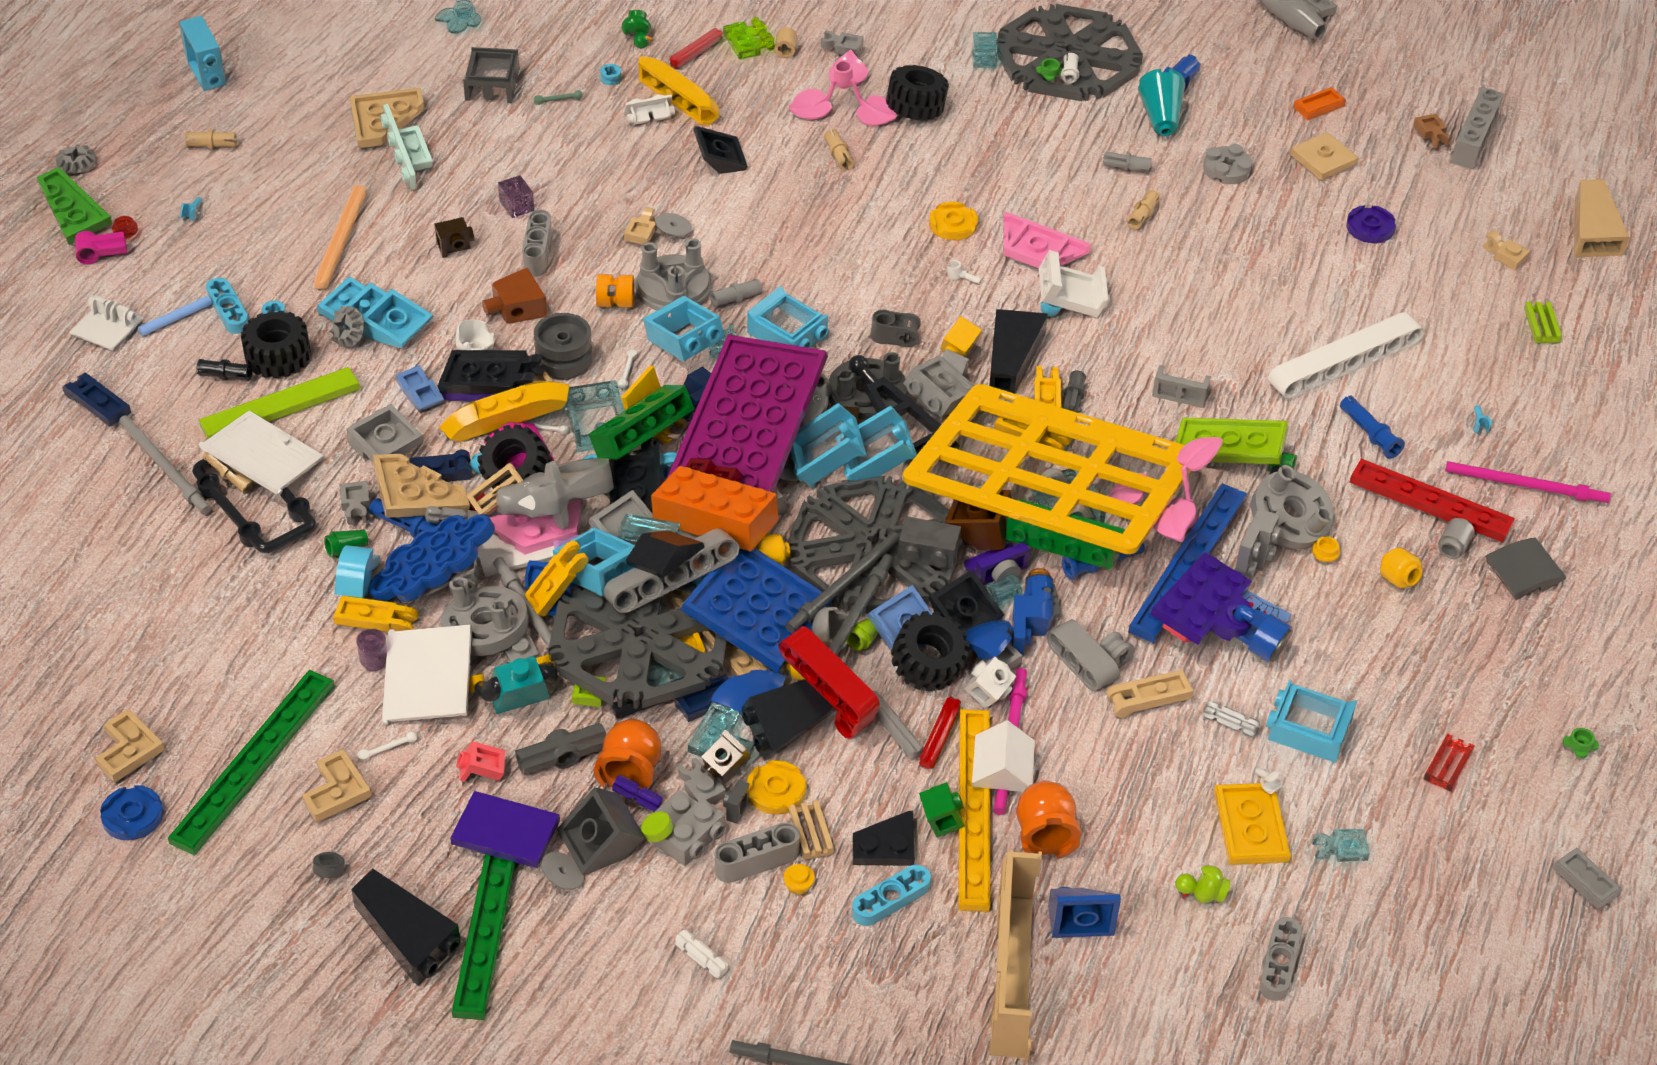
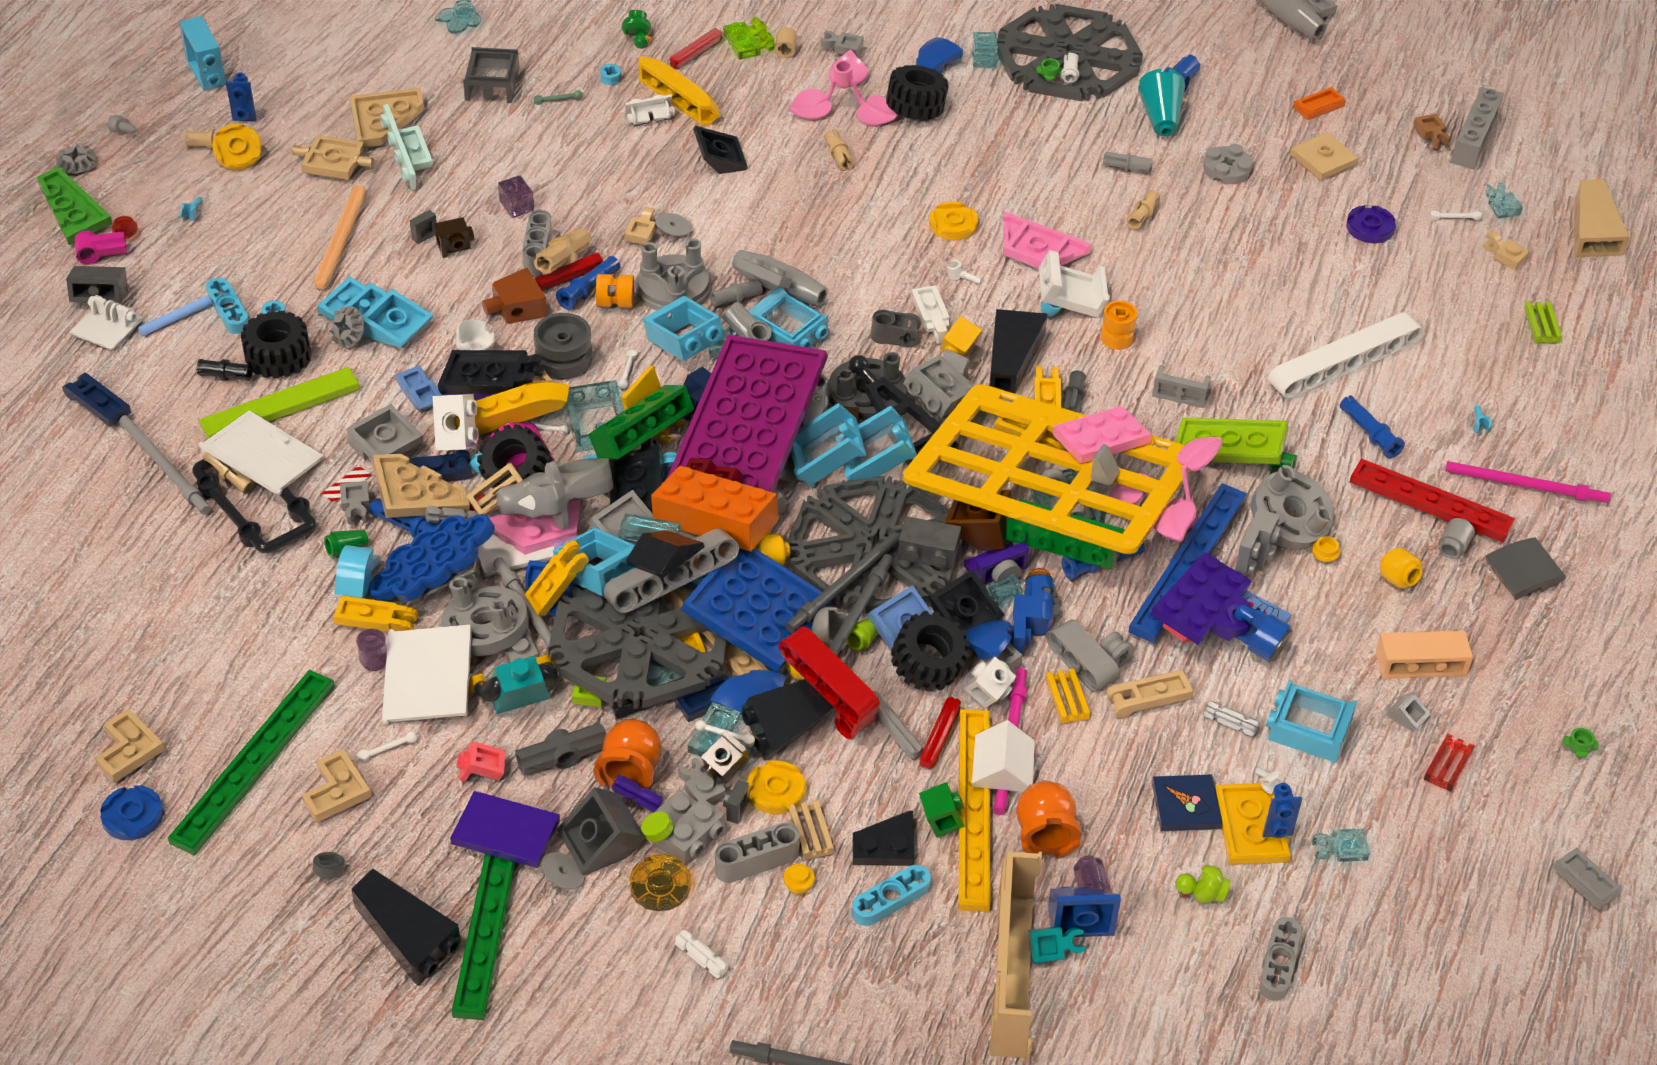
(94, 280): none -> dark grey brick
(120, 125): none -> light grey bar
(237, 146): none -> yellow tile
(241, 98): none -> blue hinge
(332, 157): none -> tan plate
(356, 475): none -> sticker
(423, 226): none -> dark grey plate
(446, 433): none -> white brick
(562, 250): none -> tan piece
(569, 271): none -> red axle
(581, 287): none -> blue pin
(660, 882): none -> clear yellow tile
(745, 324): none -> light grey piece
(748, 739): none -> white hinge
(776, 273): none -> light grey plate
(931, 311): none -> white hinge
(937, 53): none -> blue brick
(1049, 943): none -> teal plate
(1079, 696): none -> yellow tile
(1091, 874): none -> clear purple brick
(1104, 466): none -> light grey slope
(1111, 427): none -> bright pink plate
(1118, 325): none -> light orange wheel
(1186, 802): none -> dark blue tile
(1282, 812): none -> blue hinge
(1409, 712): none -> light grey slope
(1423, 654): none -> light nougat brick
(1436, 215): none -> white hinge
(1503, 203): none -> clear light blue plate

